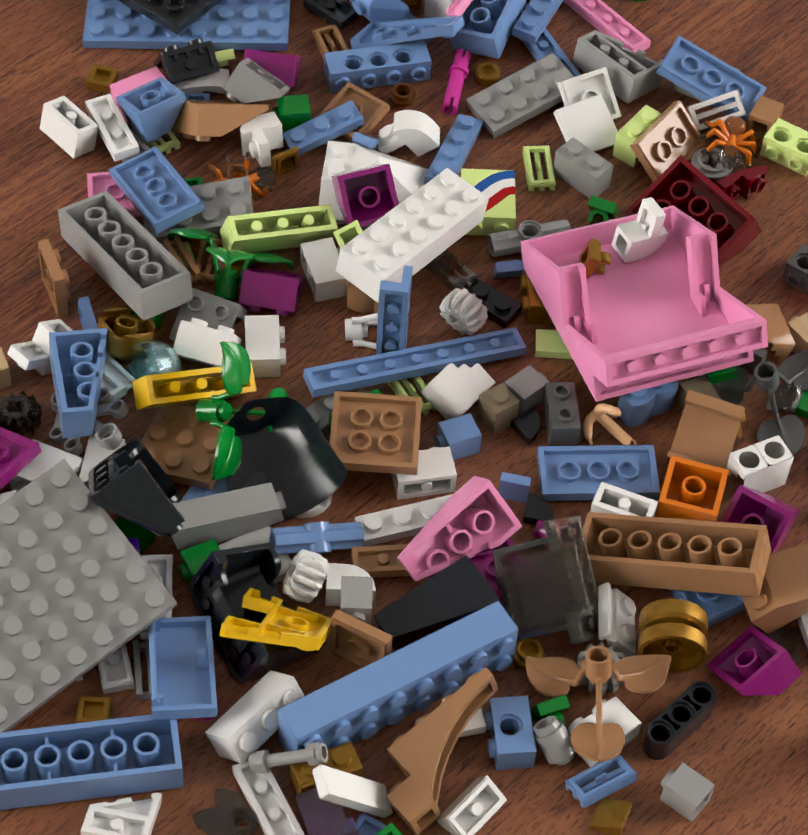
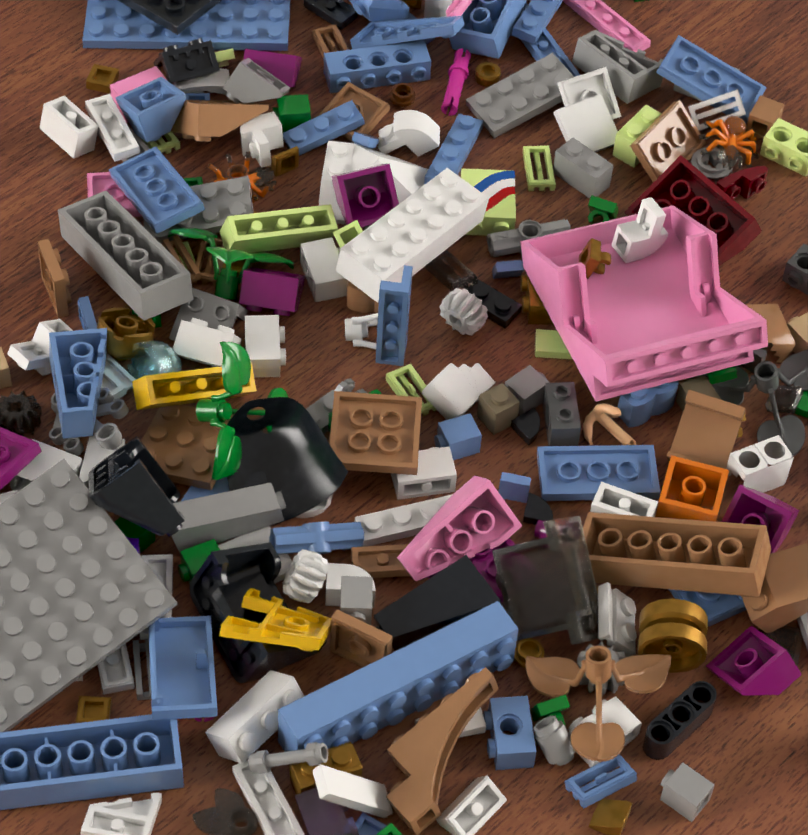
(413, 362): medium blue plate -> none

